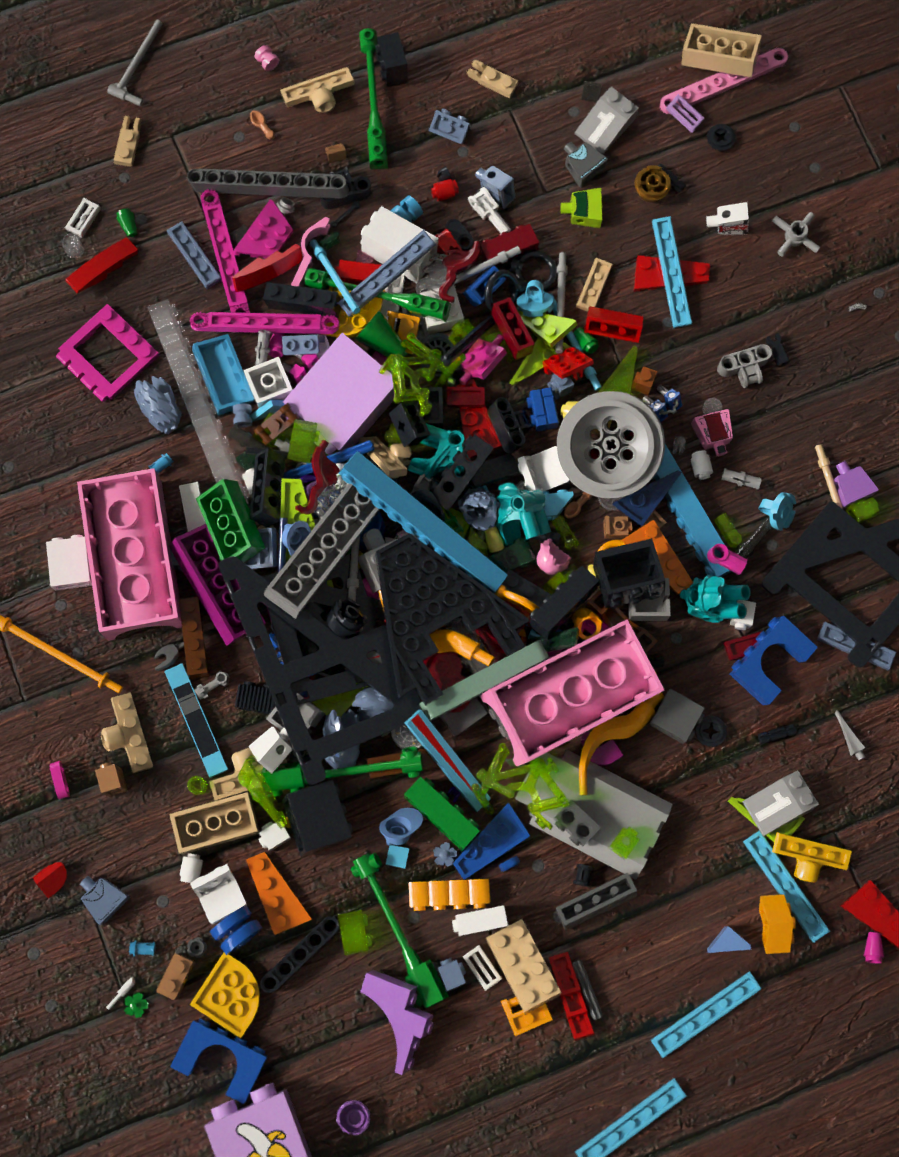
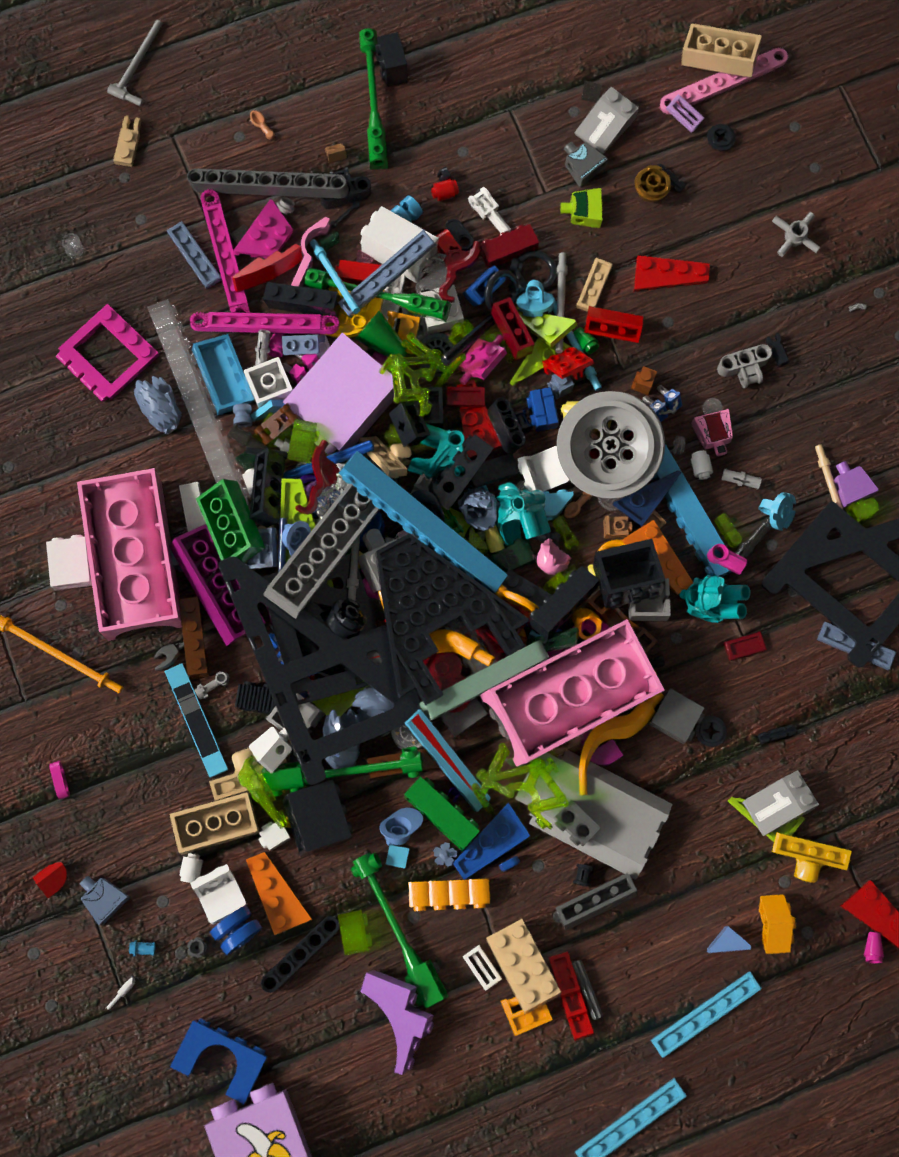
(69, 227): white tile -> none
(100, 265): red slope -> none
(111, 779): medium nougat brick -> none
(127, 222): green cone -> none
(127, 734): tan plate -> none
(135, 1005): green plant -> none
(161, 463): dark azure pin -> none
(175, 976): medium nougat brick -> none
(191, 787): clear neon green bush -> none
(229, 995): yellow plate -> none
(265, 56): bright pink wheel -> none
(318, 90): tan plate -> none
(353, 1117): medium lavender hair -> none
(450, 127): sand blue bracket -> none
(452, 973): sand blue brick -> none
(453, 380): black tile -> none
(480, 921): white brick -> none
(493, 79): tan hinge -> none
(498, 184): sand blue torso -> none
(501, 258): light grey bar -> none
(617, 845): clear neon green brick -> none
(622, 377): clear neon green wing -> none
(671, 272): medium azure tile -> none
(730, 219): white torso -> none
(747, 622): white brick -> none
(749, 670): blue arch -> none
(786, 886): medium azure tile -> none
(854, 744): light grey piece -> none

